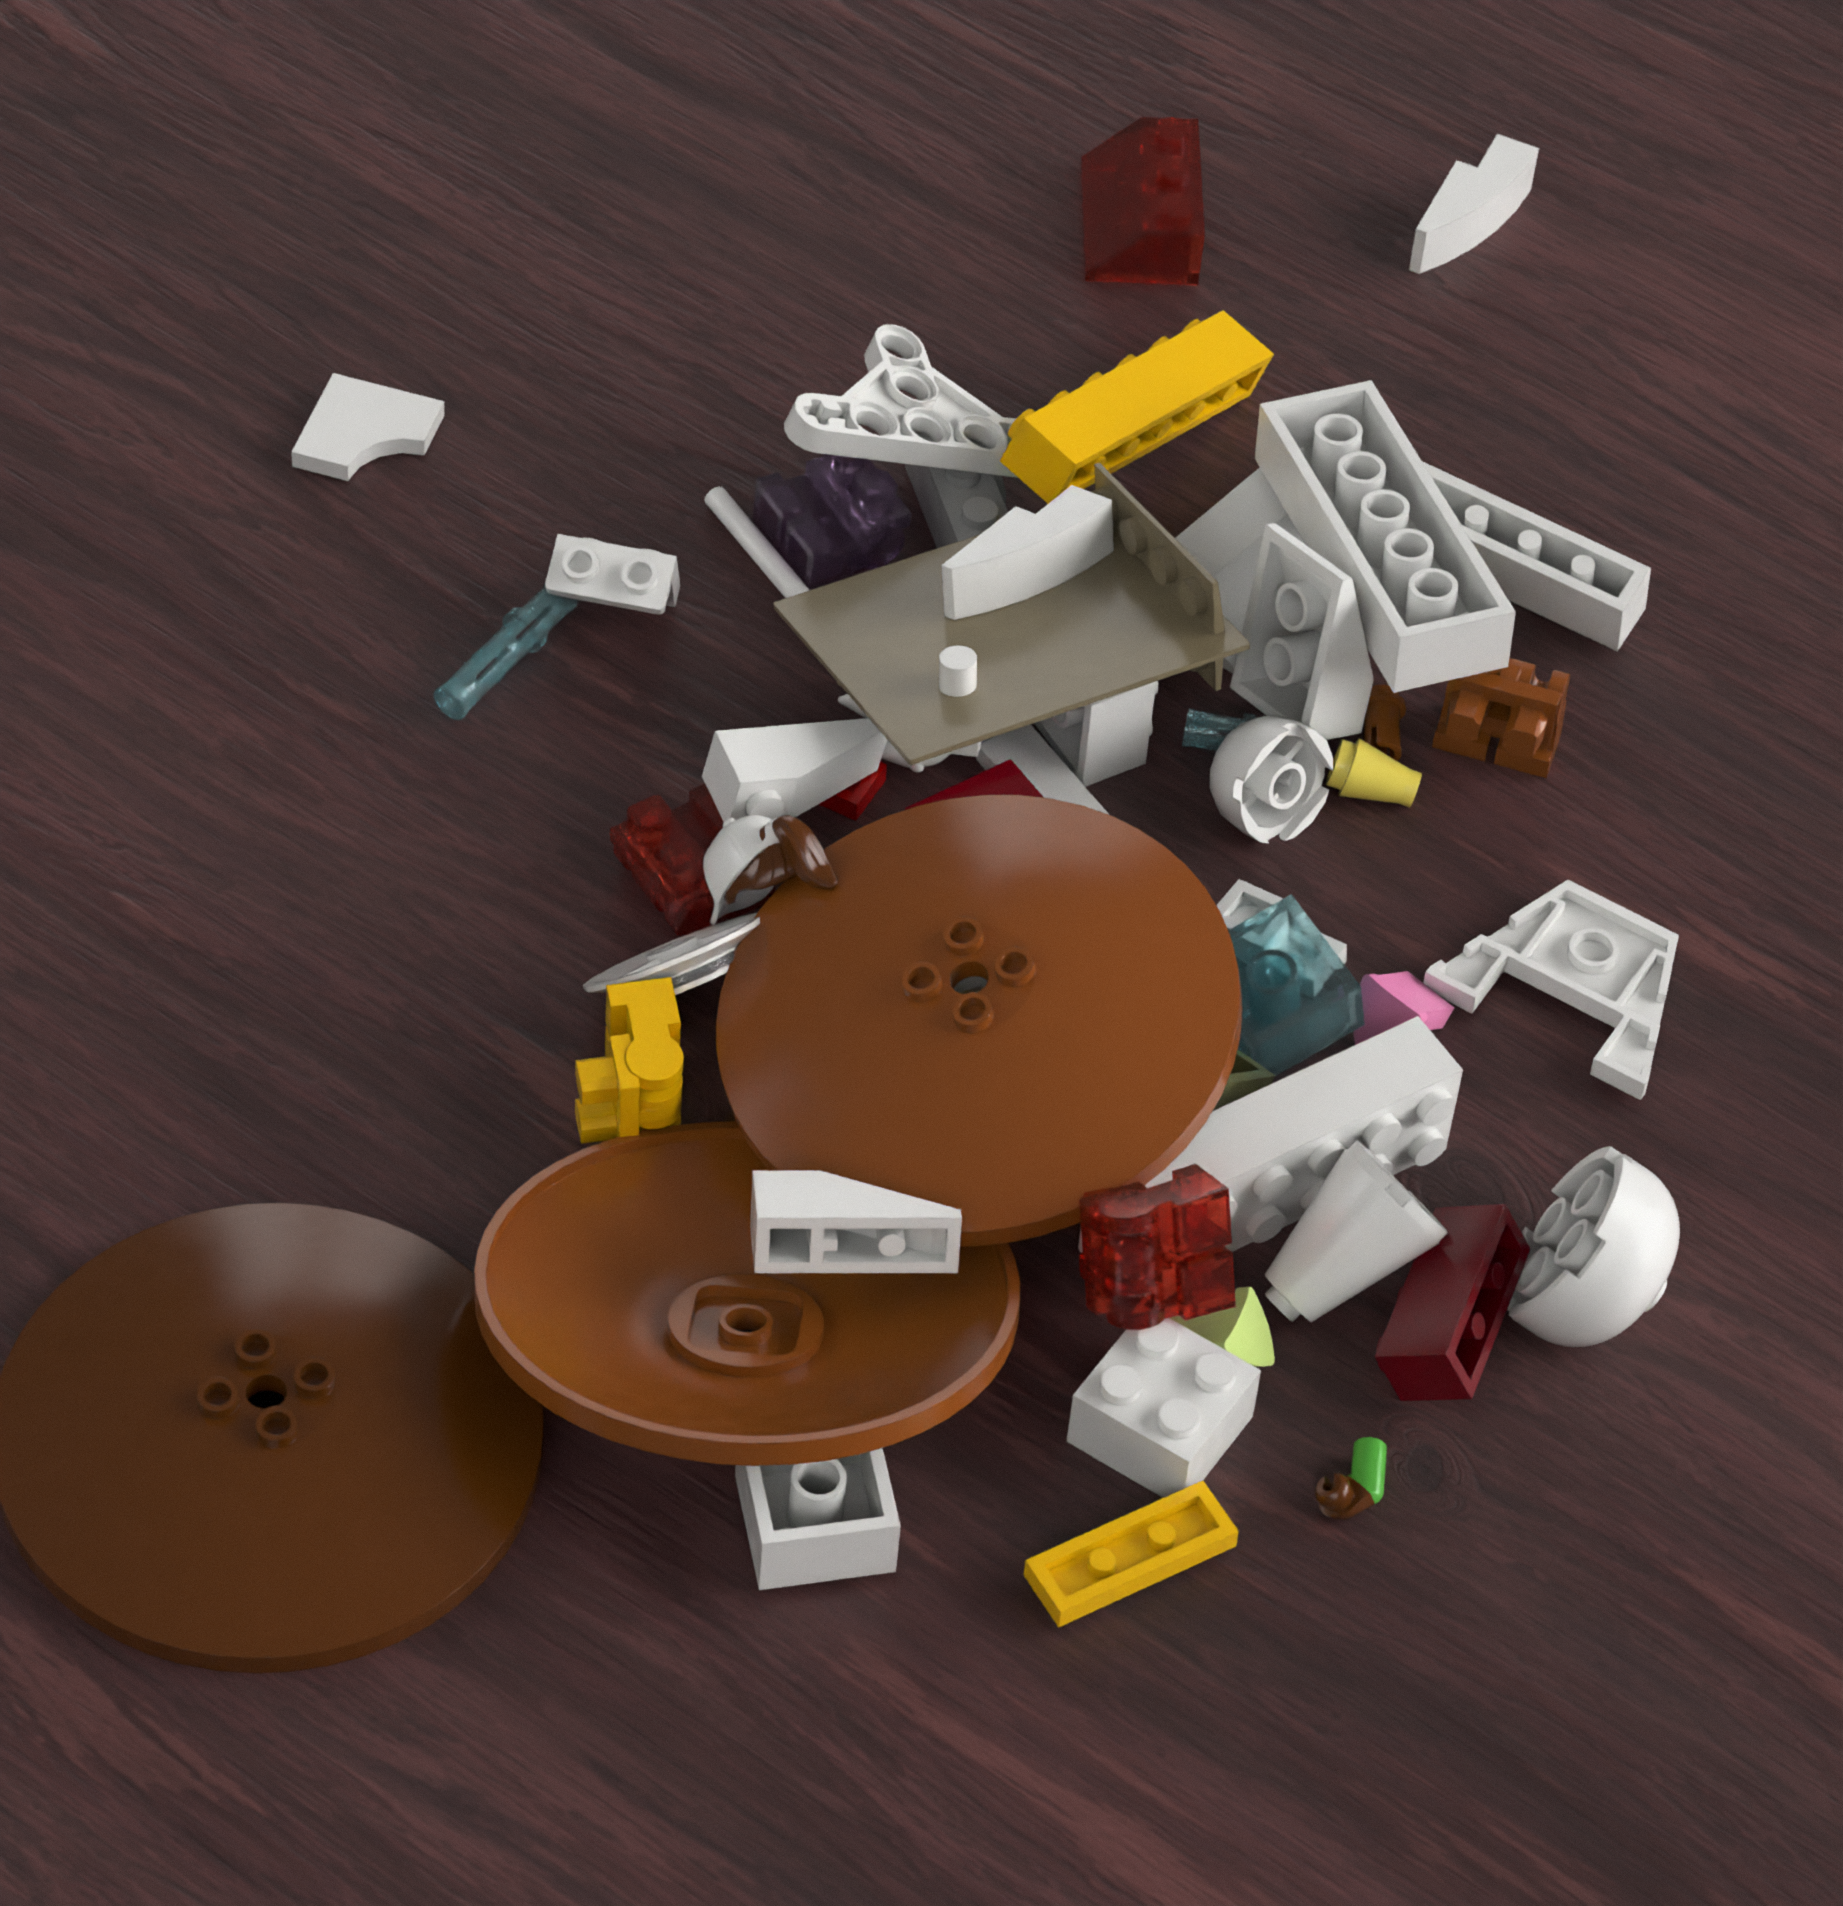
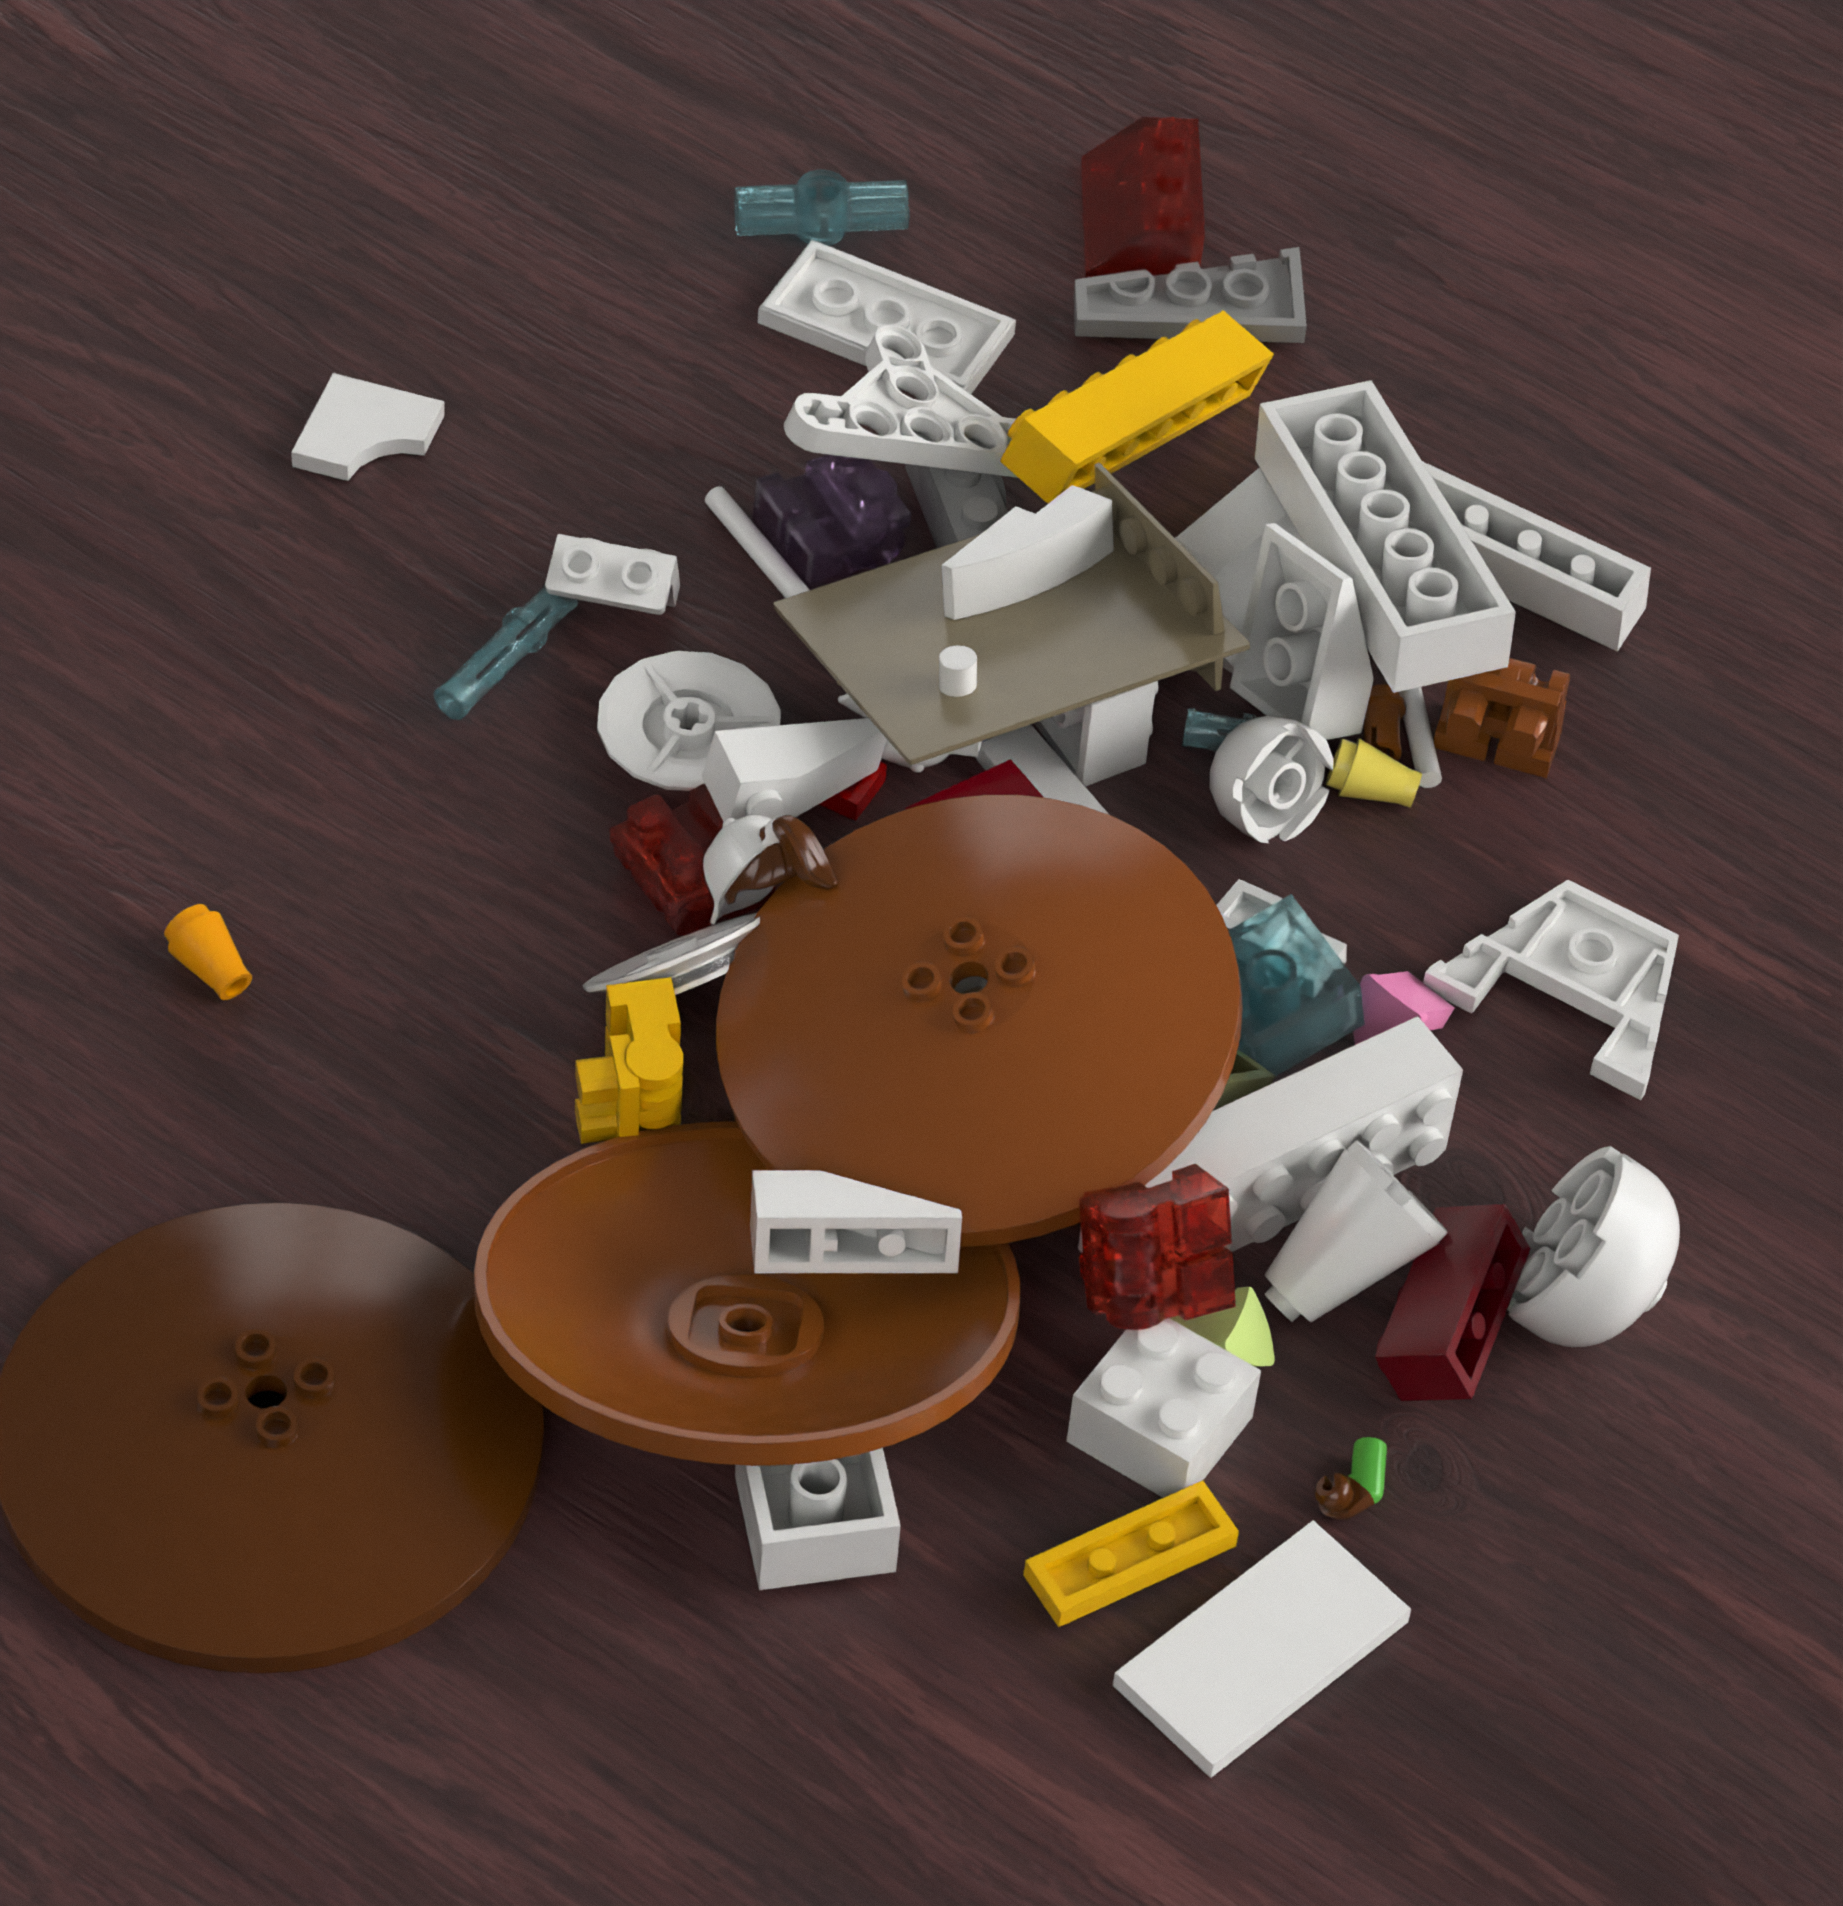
(206, 948): none -> light orange cone
(661, 696): none -> white piece
(821, 207): none -> clear light blue piece
(844, 299): none -> white tile
(1258, 295): none -> light grey wing
(1261, 1648): none -> white tile
(1421, 738): none -> white bar
(1474, 203): white slope -> none

